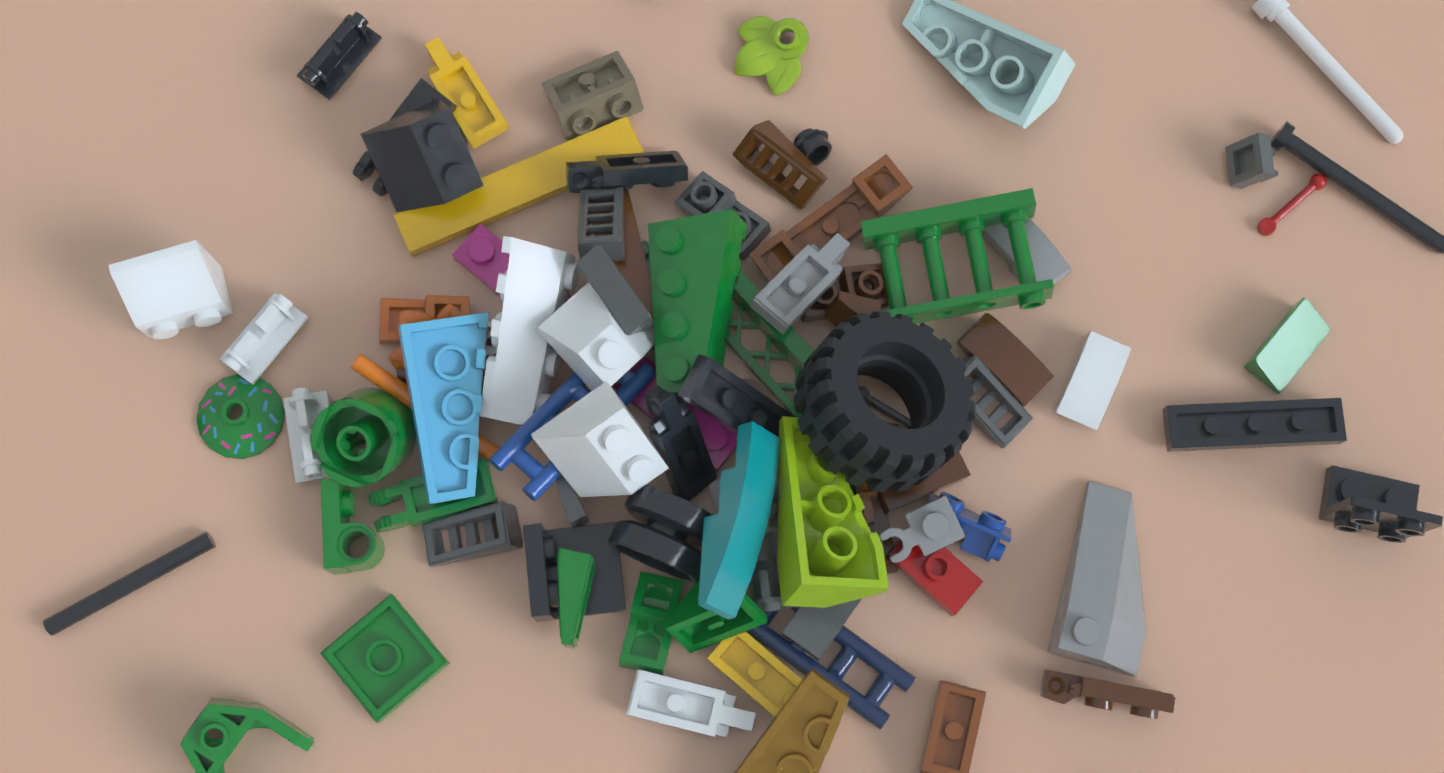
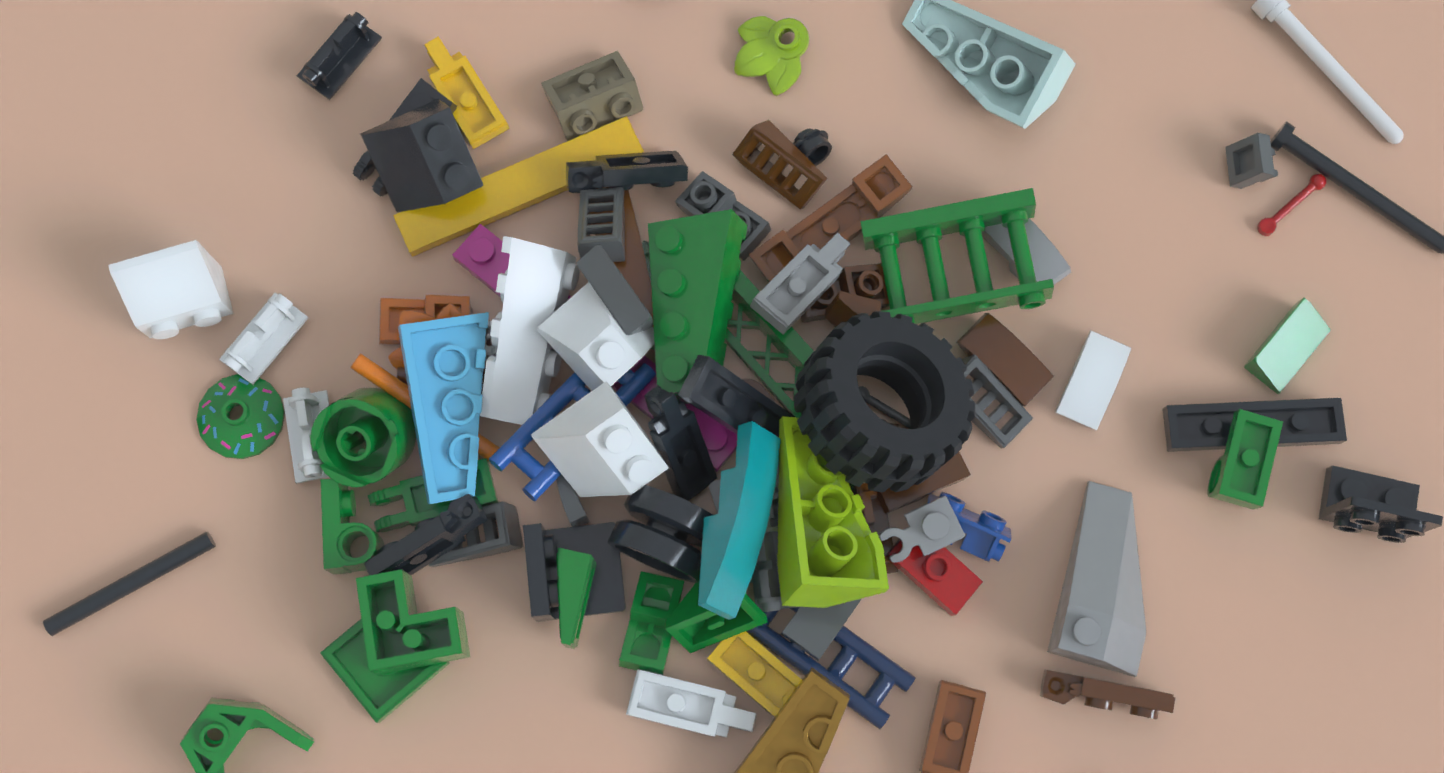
(400, 637): none -> green brick
(430, 538): none -> black hinge
(1248, 459): none -> green plate

